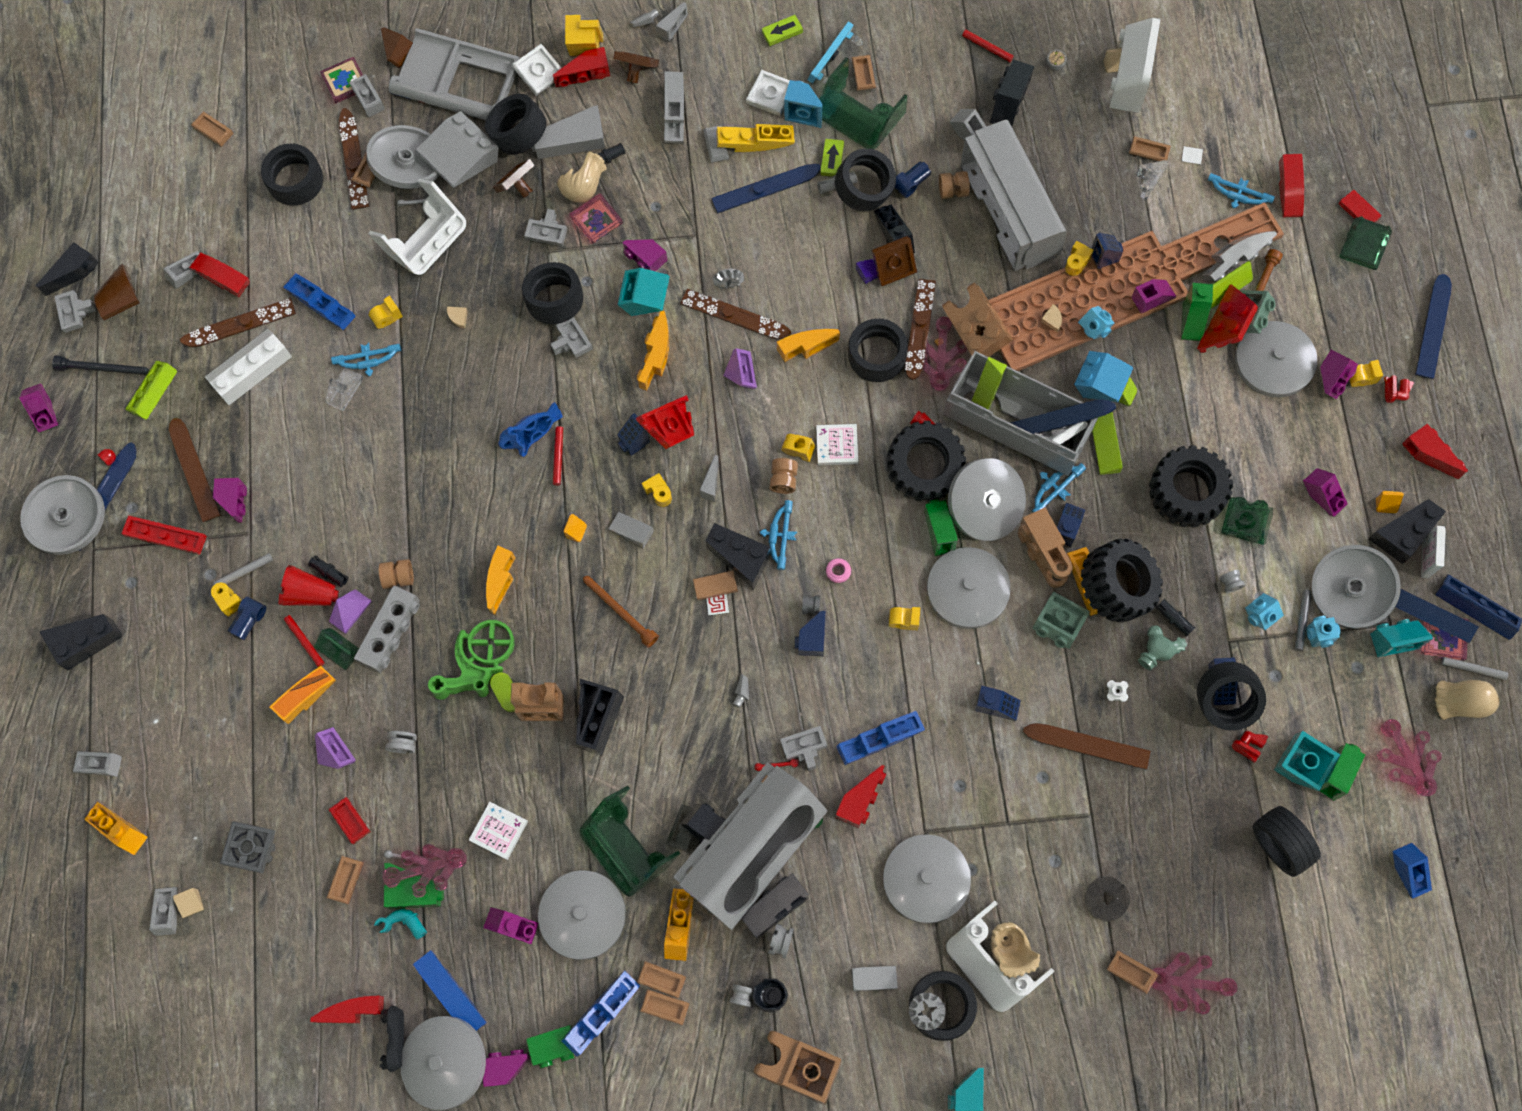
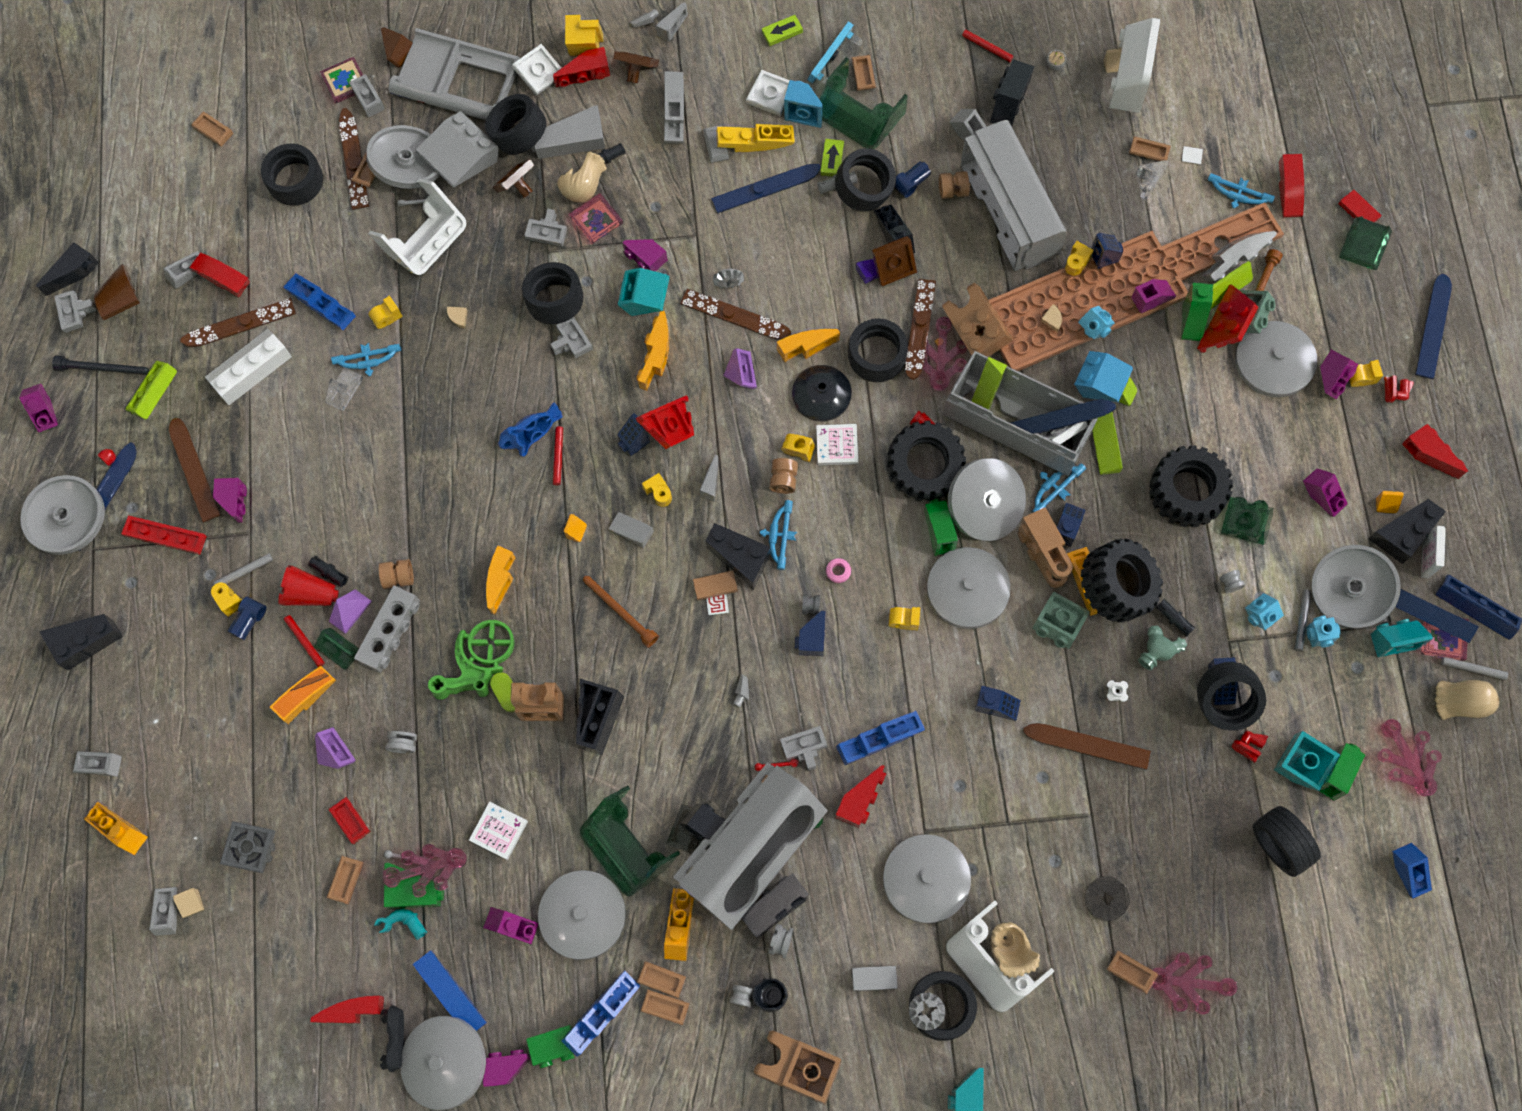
(817, 403): none -> black dish

